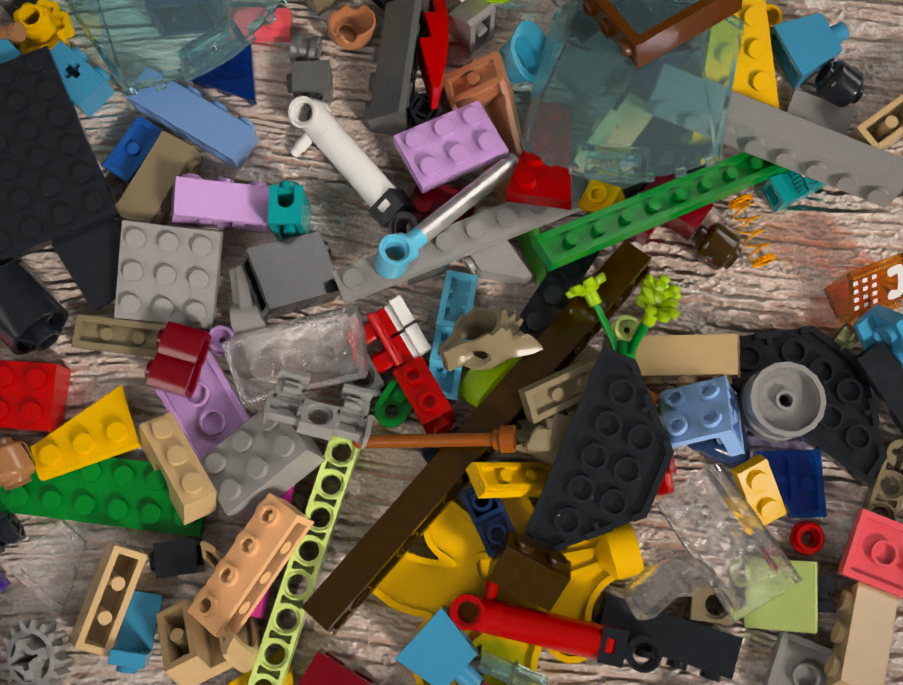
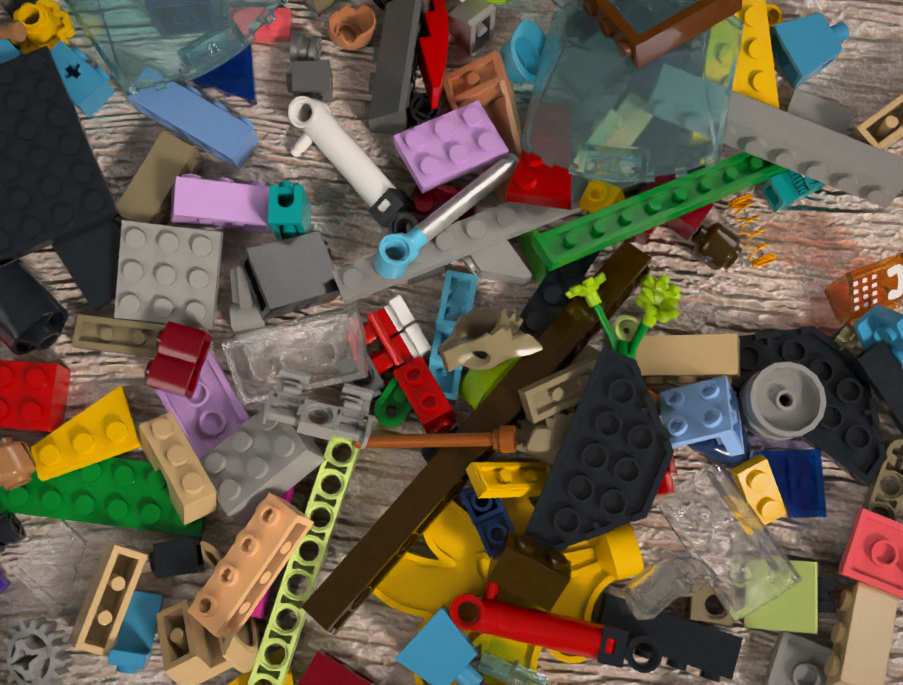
(132, 149): blue plate -> none
(217, 333): lavender plate -> none
(816, 533): red plate -> none
(840, 83): black head -> none

